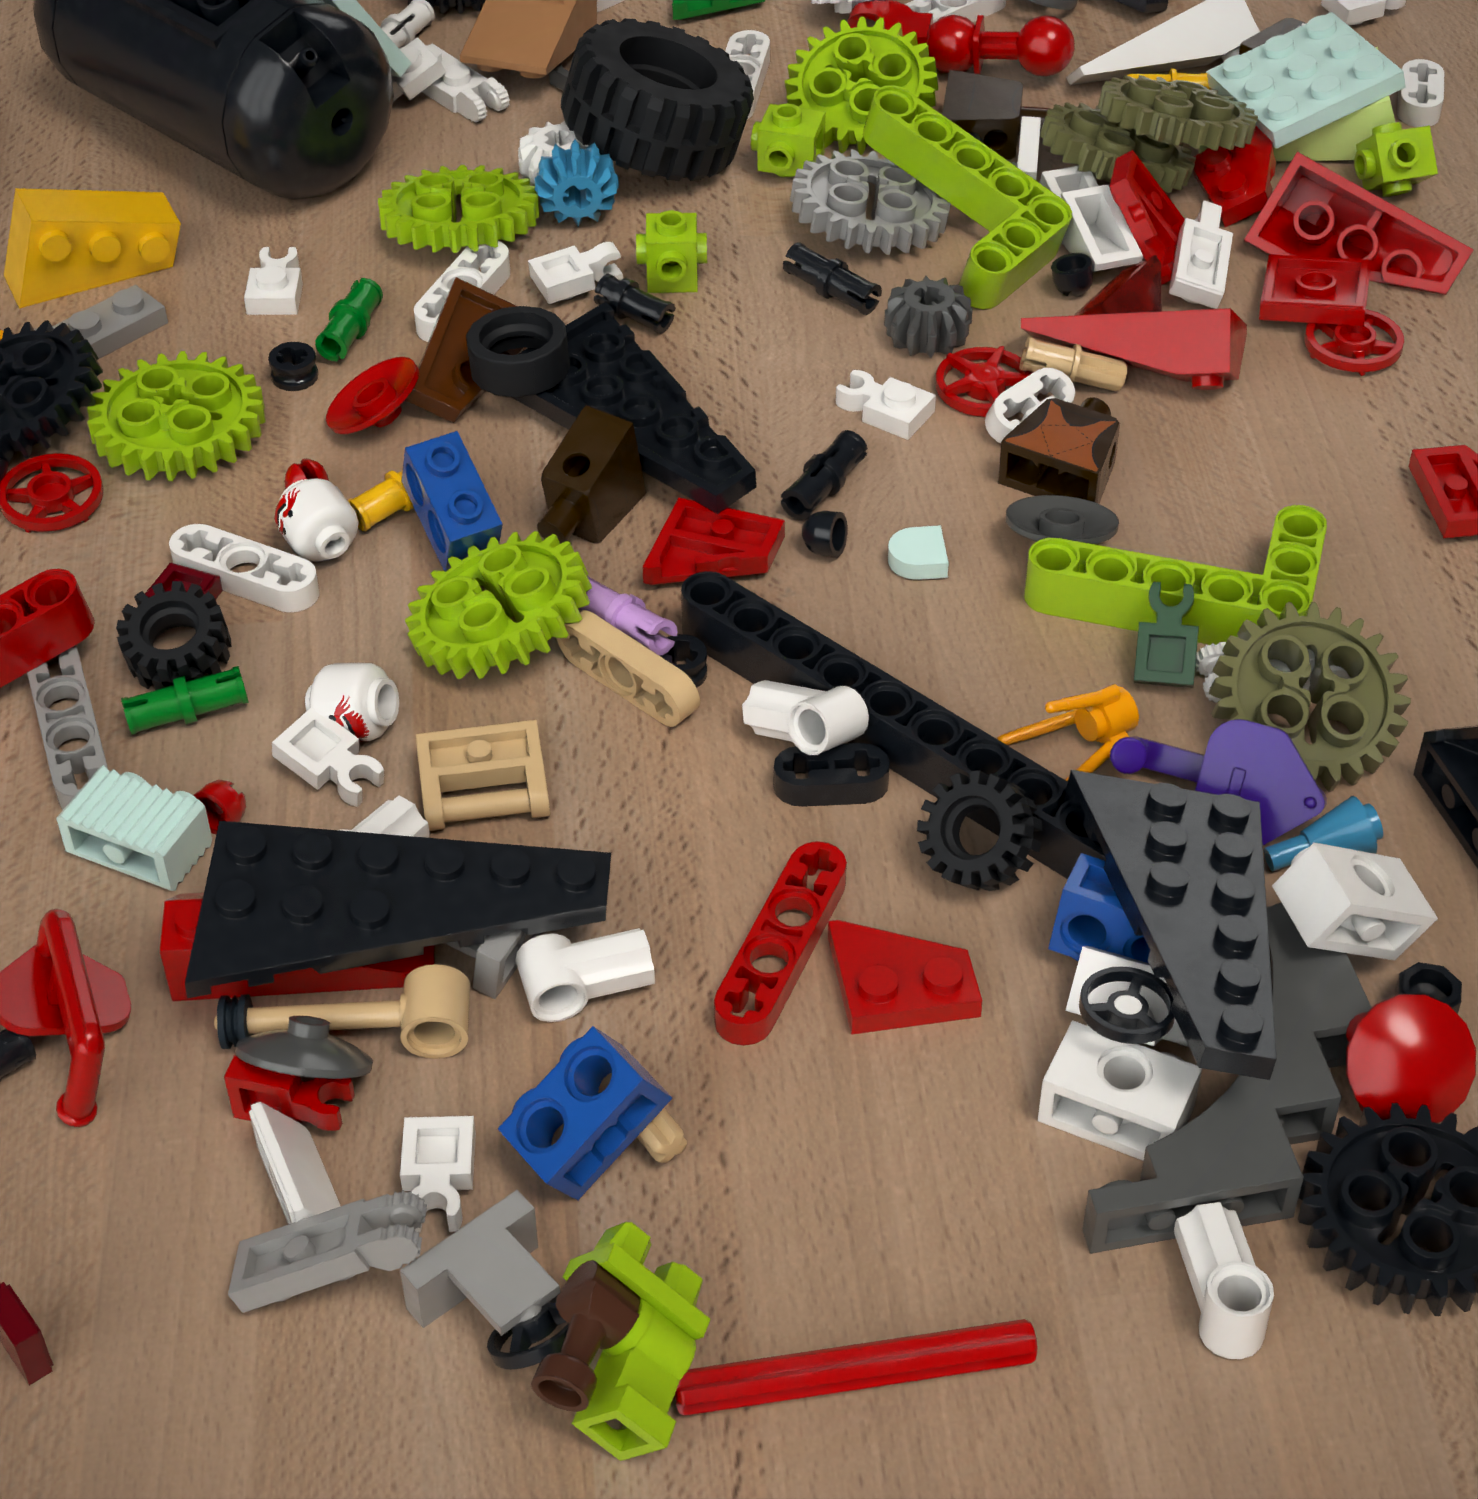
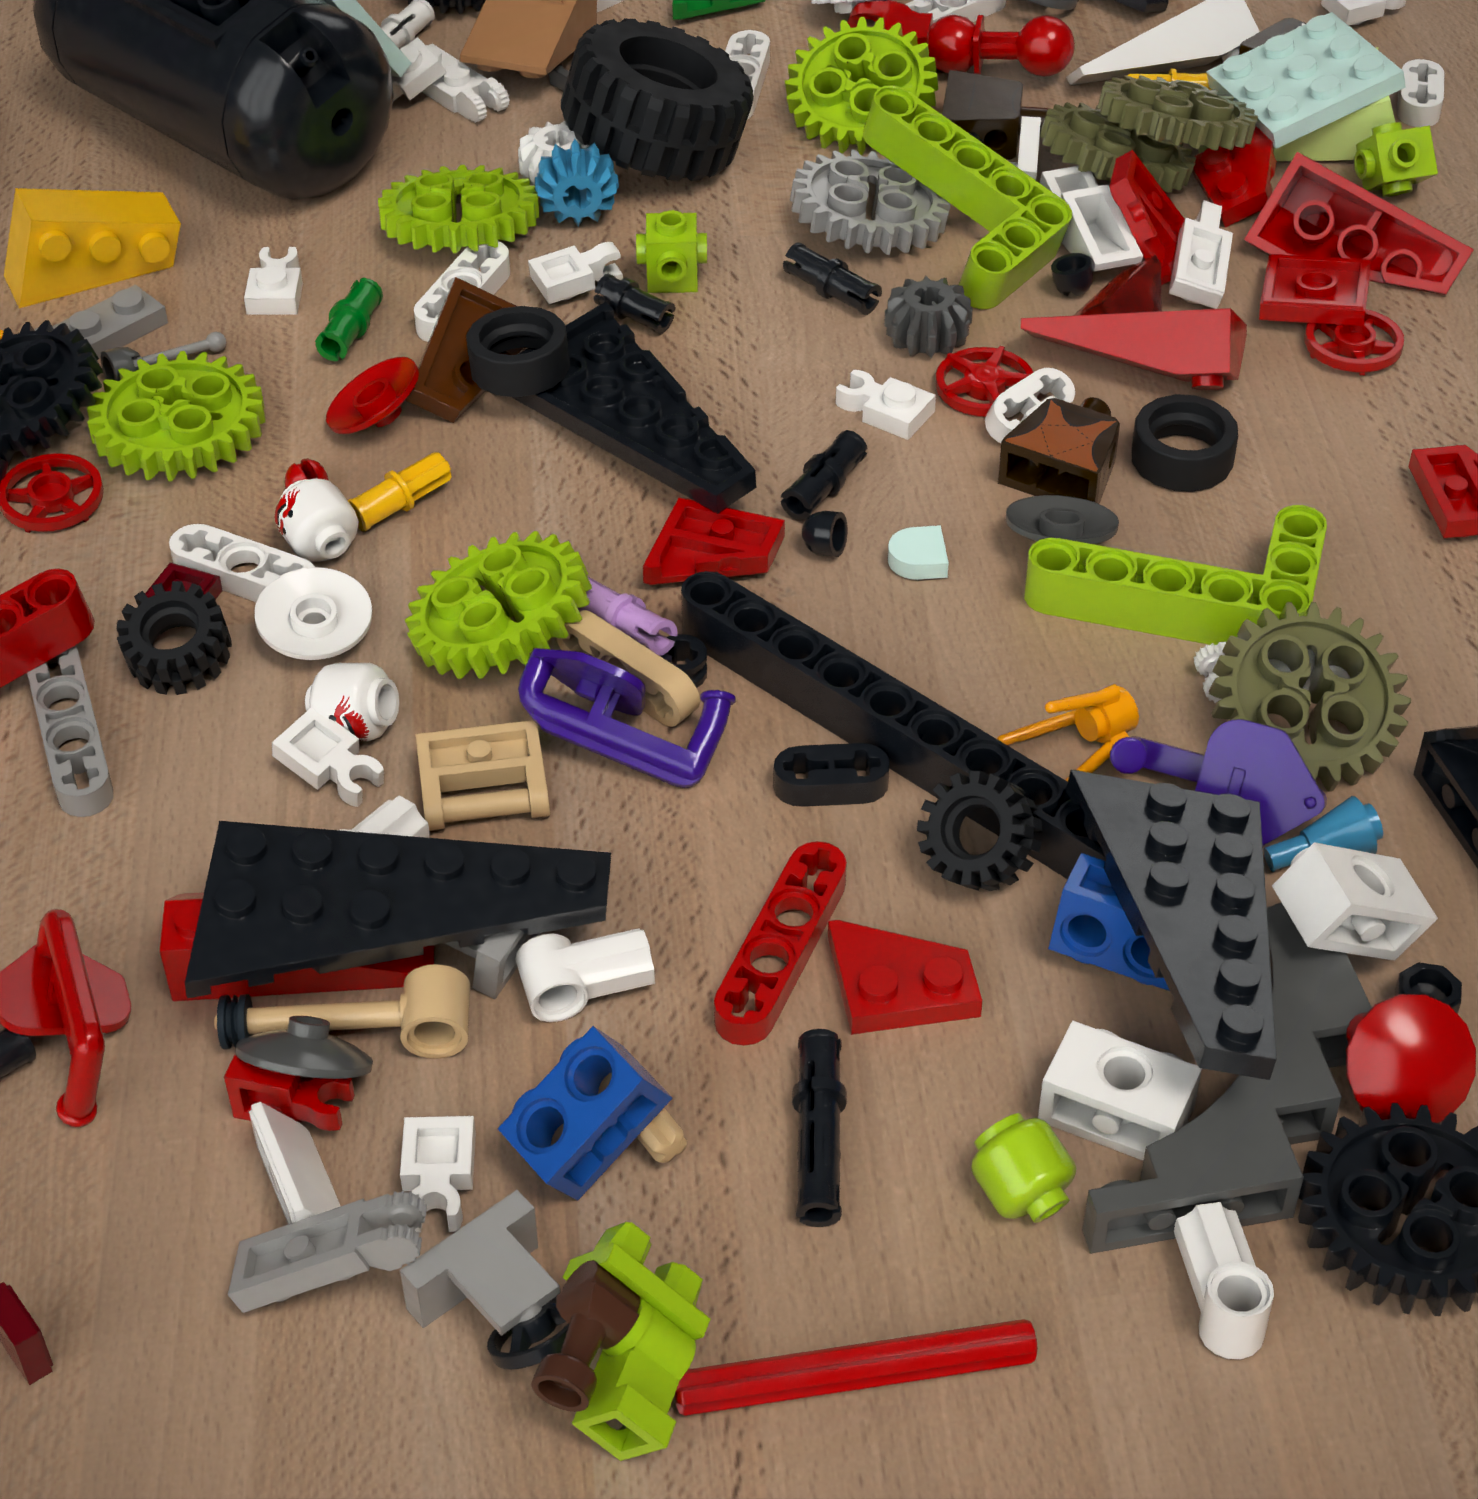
(127, 358): none -> hinge
(136, 827): light aqua brick -> none
(184, 700): green pin -> none
(222, 794): red hinge -> none
(293, 366): black bush -> none
(313, 613): none -> white dish
(449, 497): blue brick -> none
(592, 478): dark brown torso -> none
(618, 690): none -> dark purple piece
(788, 138): lime brick -> none
(806, 716): white piece -> none
(819, 1101): none -> black pin
(1023, 1168): none -> lime head
(1075, 363): tan axle -> none
(1123, 999): piece -> none
(1167, 648): dark green plate -> none
(1185, 417): none -> black tyre

